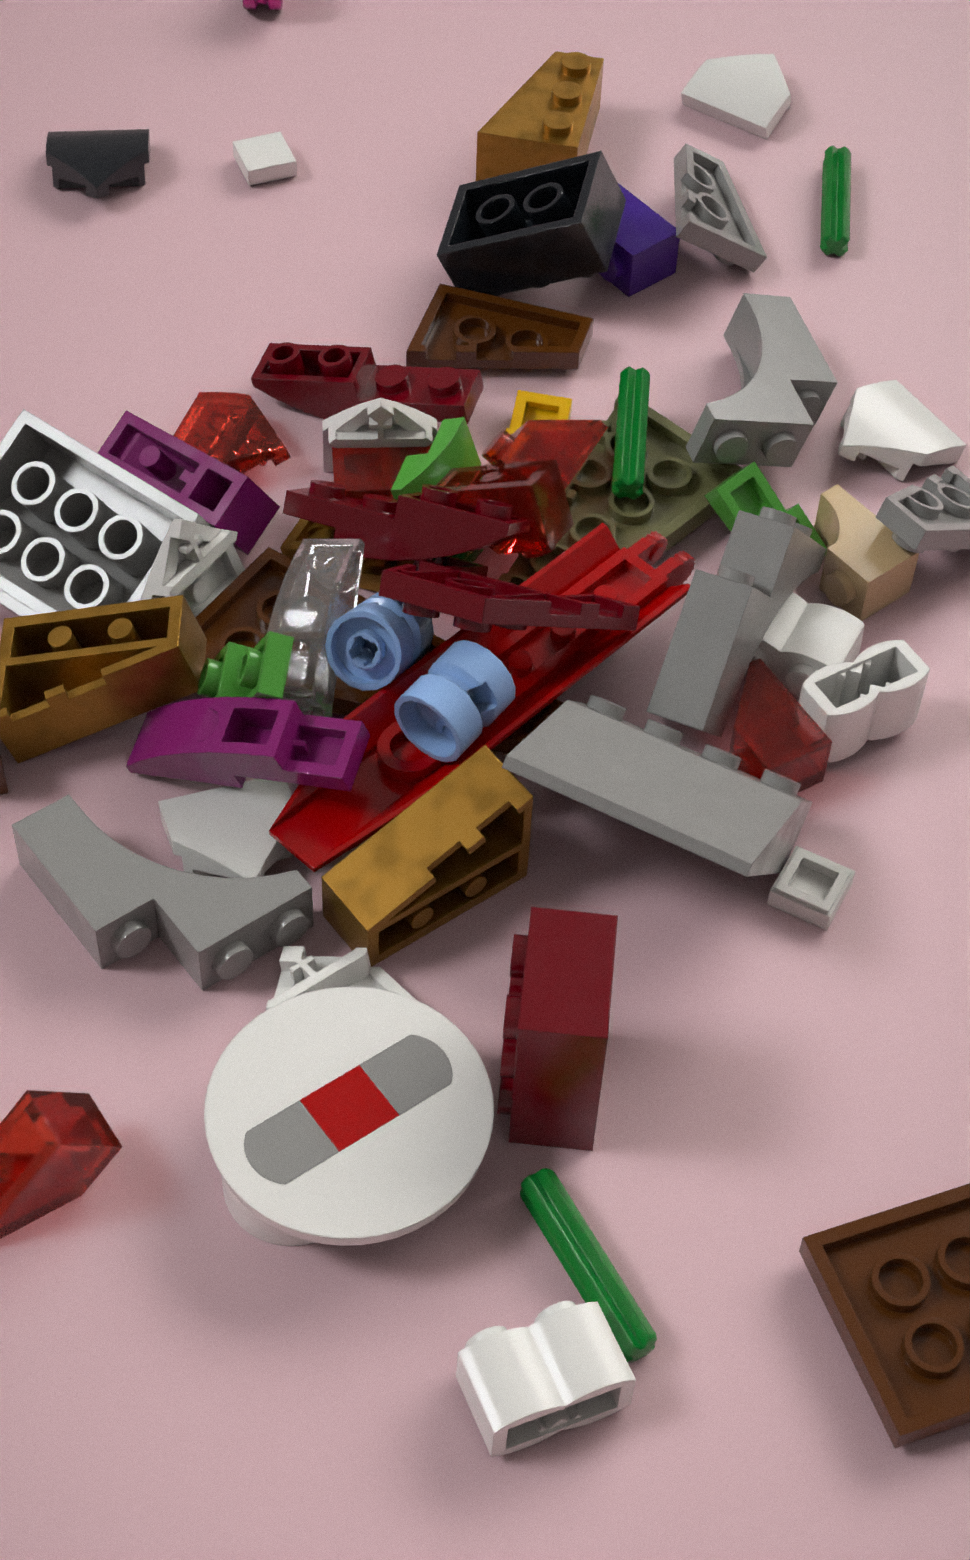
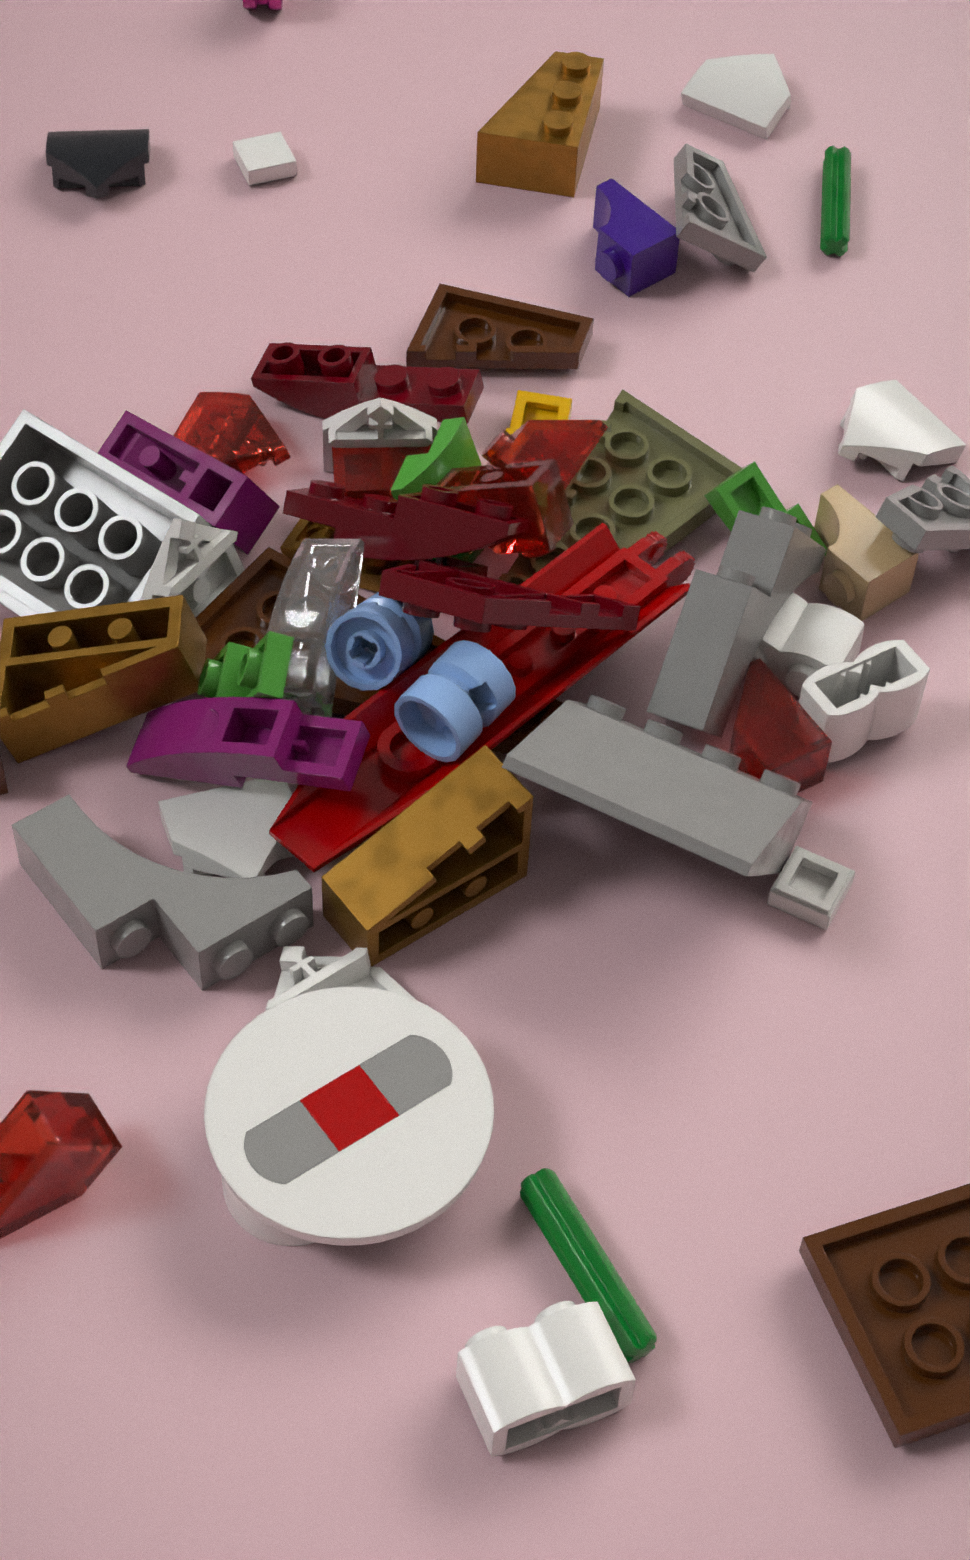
(533, 226): black brick -> none
(557, 1027): dark red brick -> none
(631, 433): green axle -> none
(780, 392): light grey arch -> none

